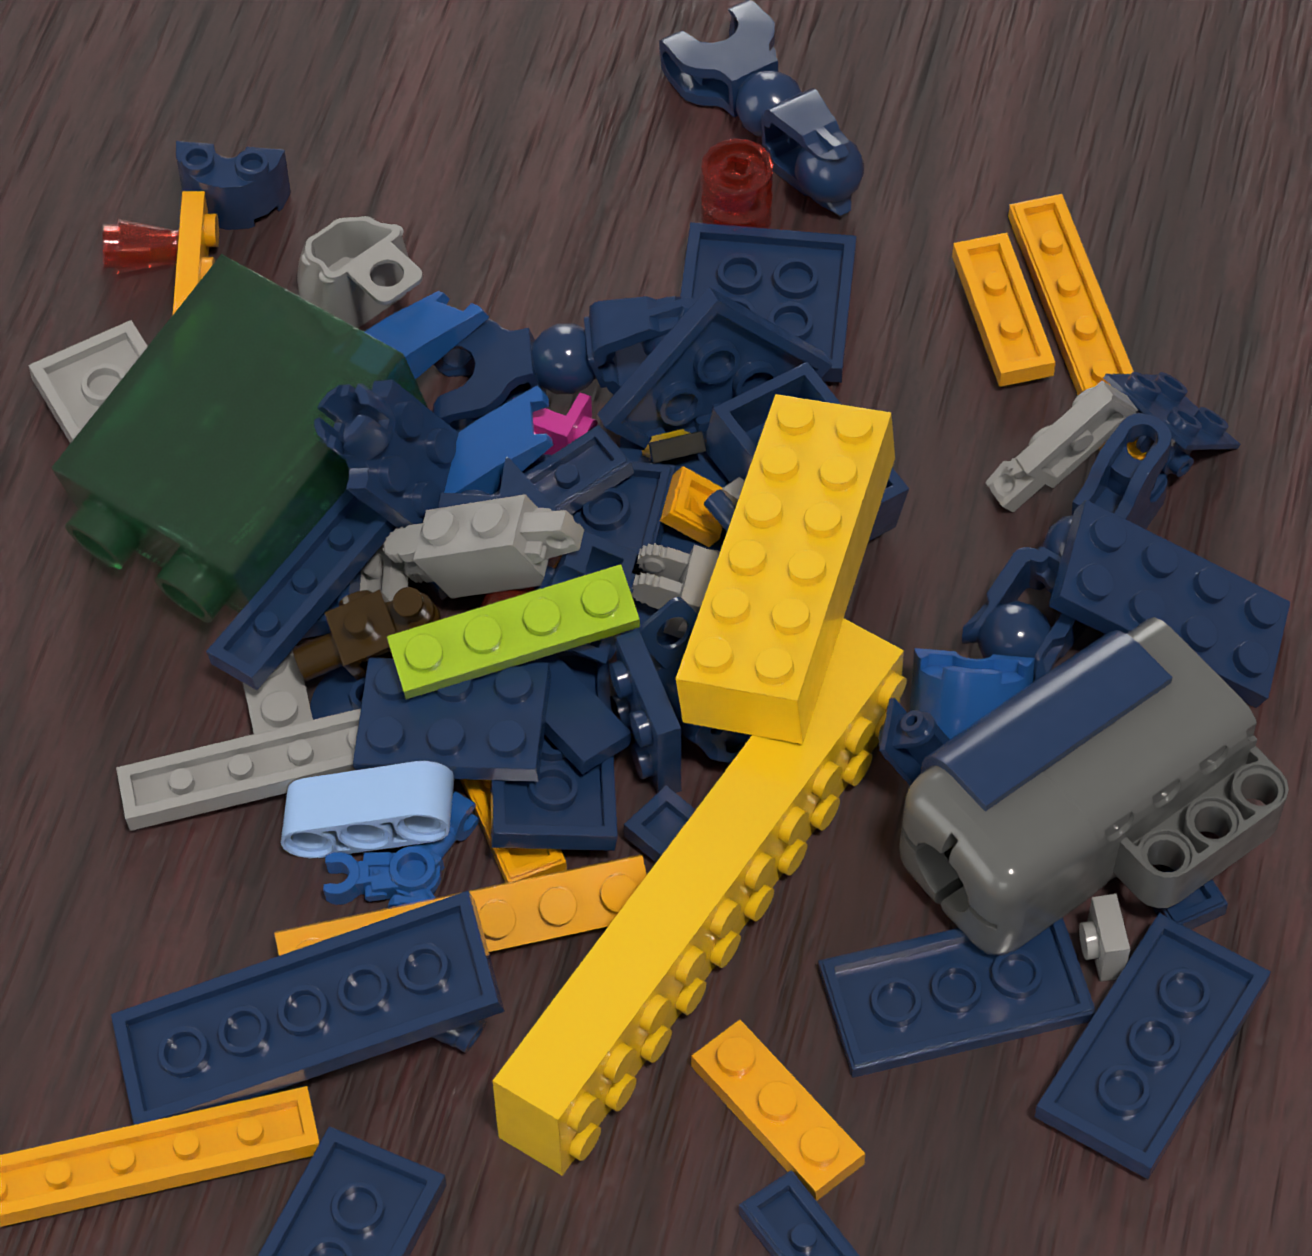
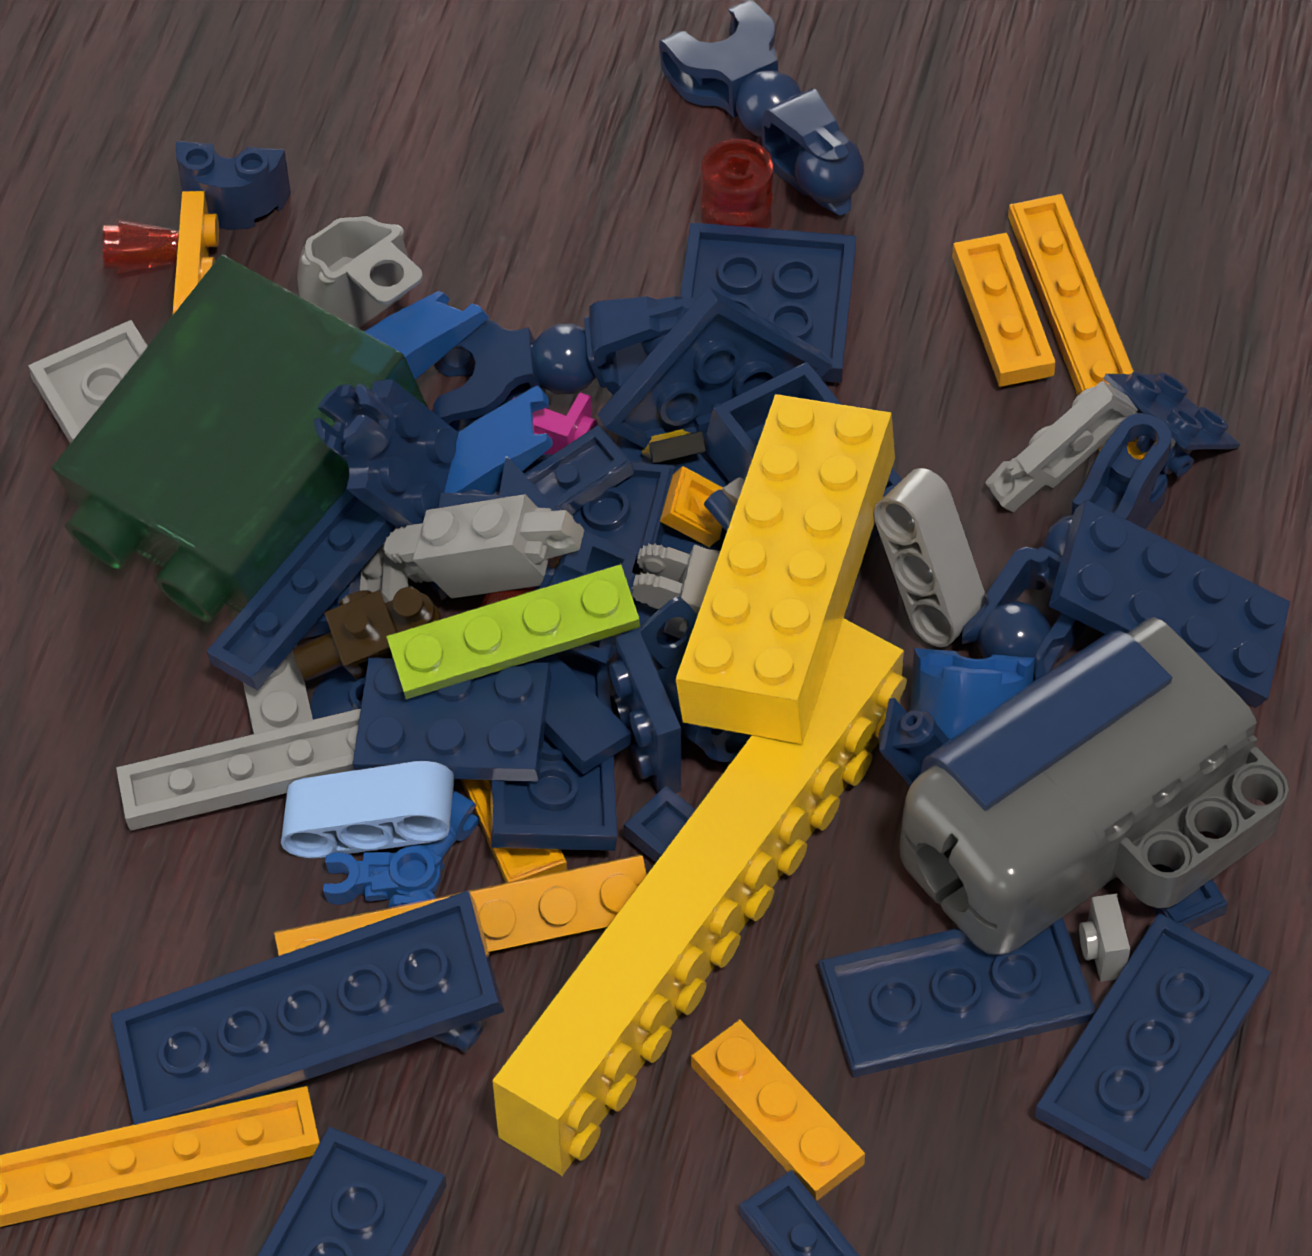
(929, 556): none -> light grey beam

